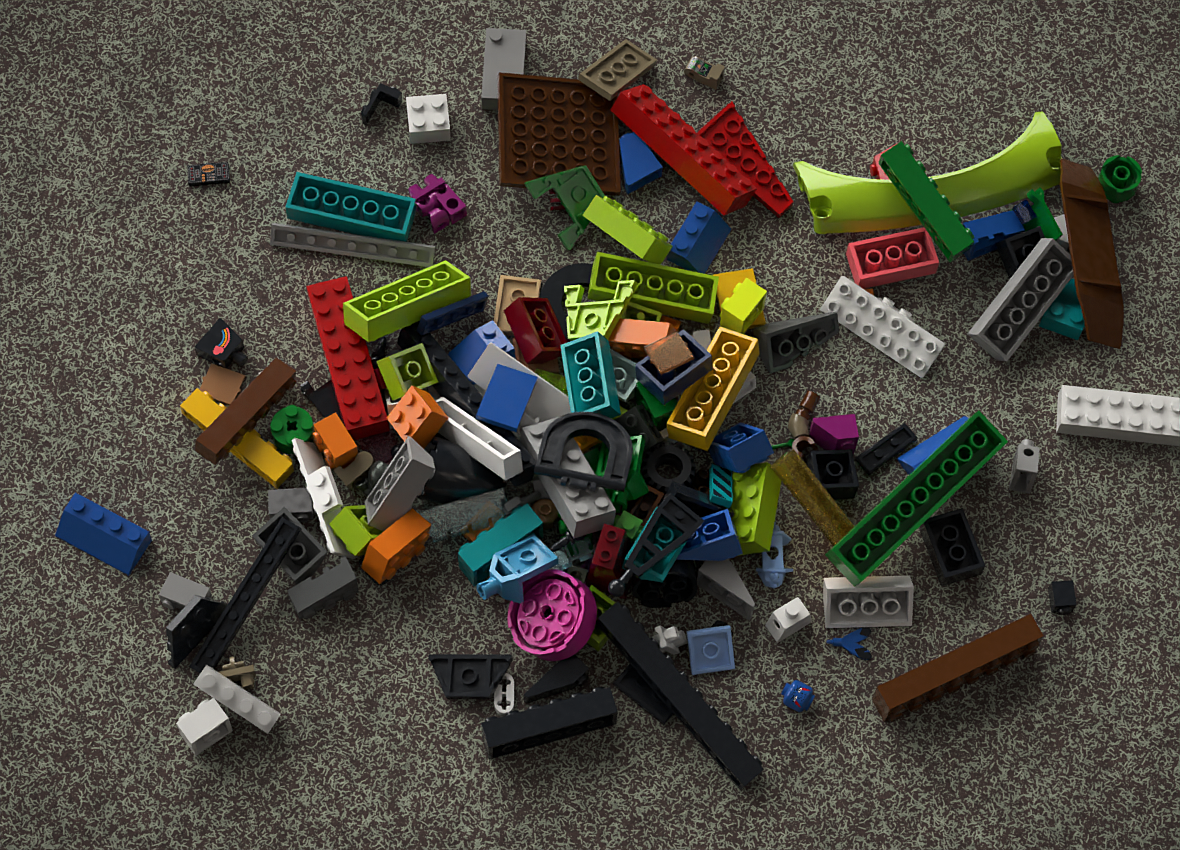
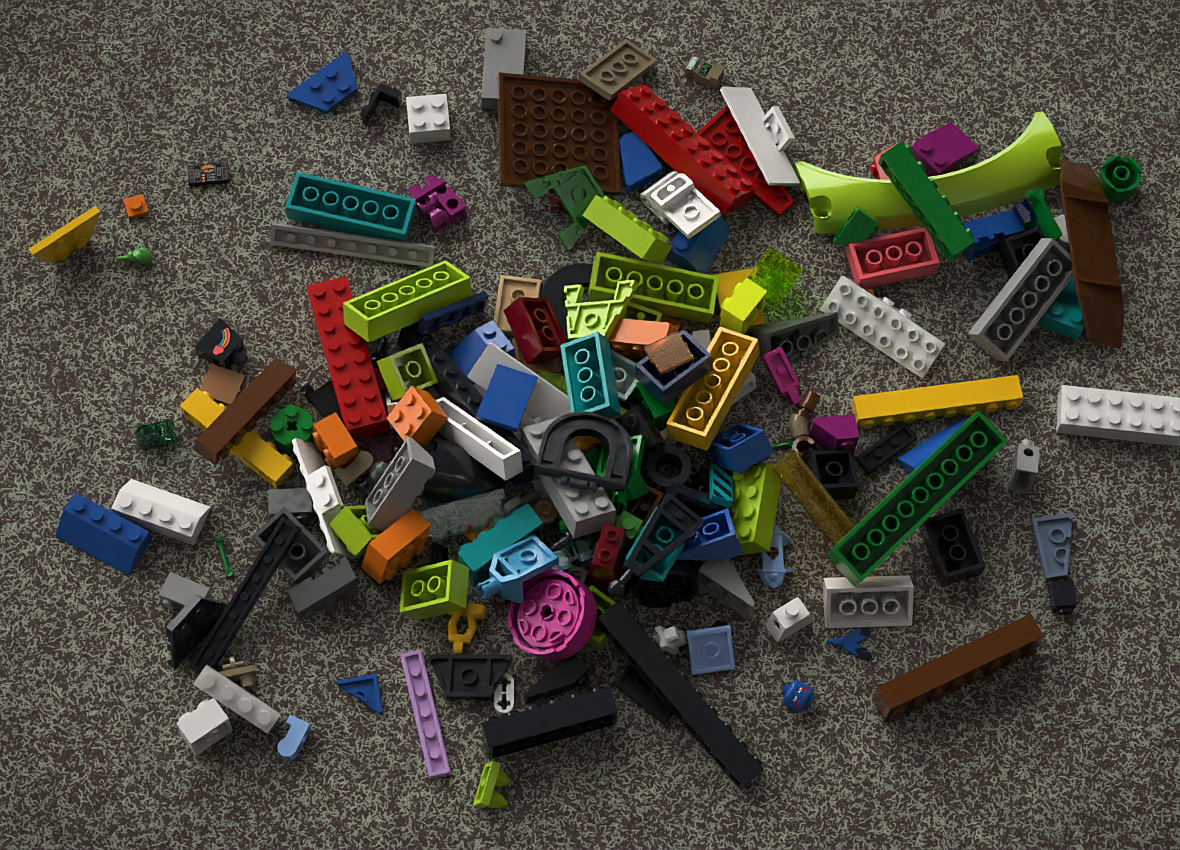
(67, 238): none -> yellow wing
(136, 206): none -> orange plate
(140, 255): none -> bright green piece
(157, 435): none -> clear green piece
(161, 511): none -> white slope
(228, 572): none -> green hinge
(292, 743): none -> light blue leg
(328, 86): none -> blue wing
(364, 689): none -> blue tile
(425, 714): none -> lavender tile
(434, 590): none -> lime brick
(437, 553): none -> black slope
(472, 612): none -> yellow piece
(486, 794): none -> lime tile
(679, 202): none -> white piece
(764, 134): none -> white bracket
(775, 275): none -> clear neon green brick
(782, 374): none -> dark pink hinge
(856, 228): none -> green slope
(936, 401): none -> yellow brick
(943, 150): none -> magenta slope
(1053, 542): none -> sand blue wing

